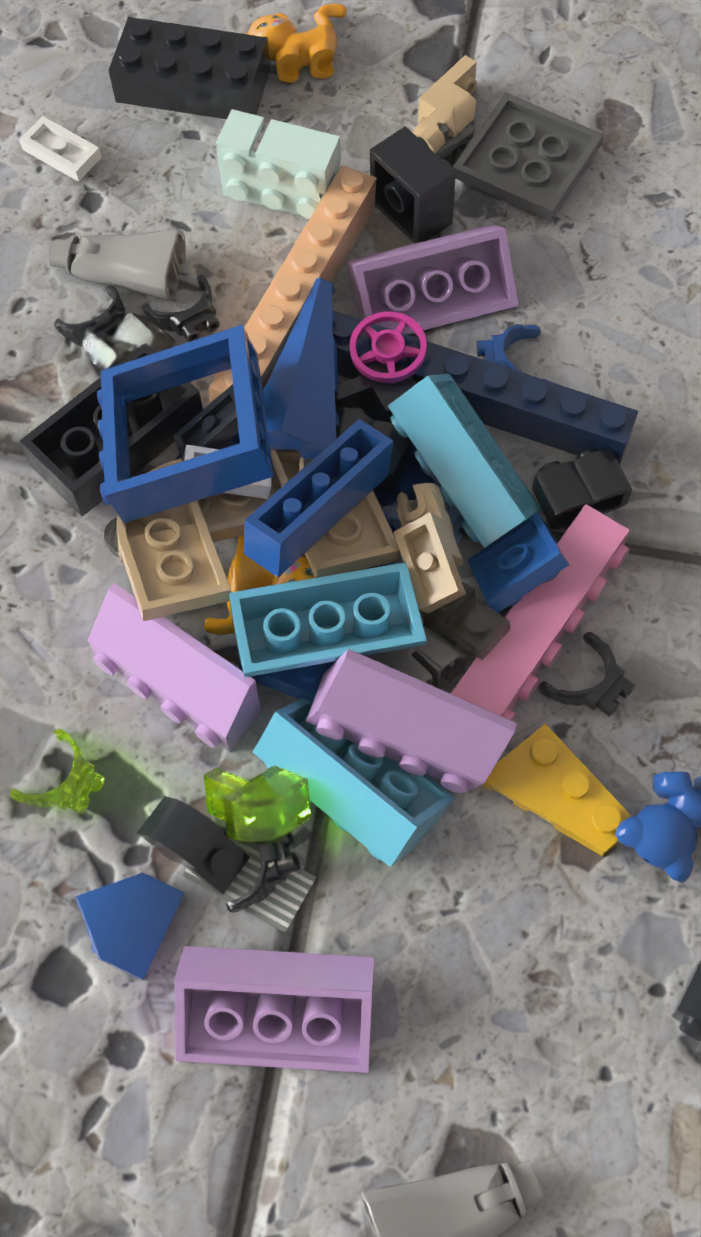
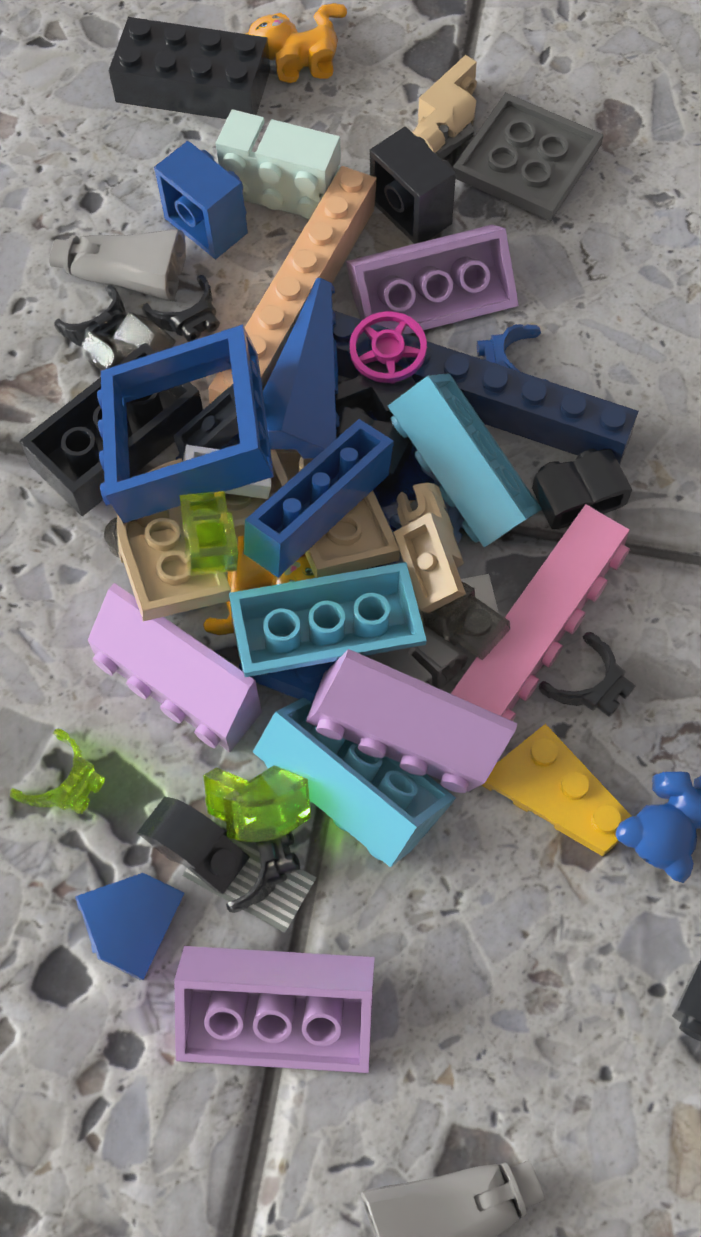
(60, 148): white plate -> none
(202, 199): none -> blue brick
(208, 533): none -> clear neon green brick
(517, 563): blue plate -> none

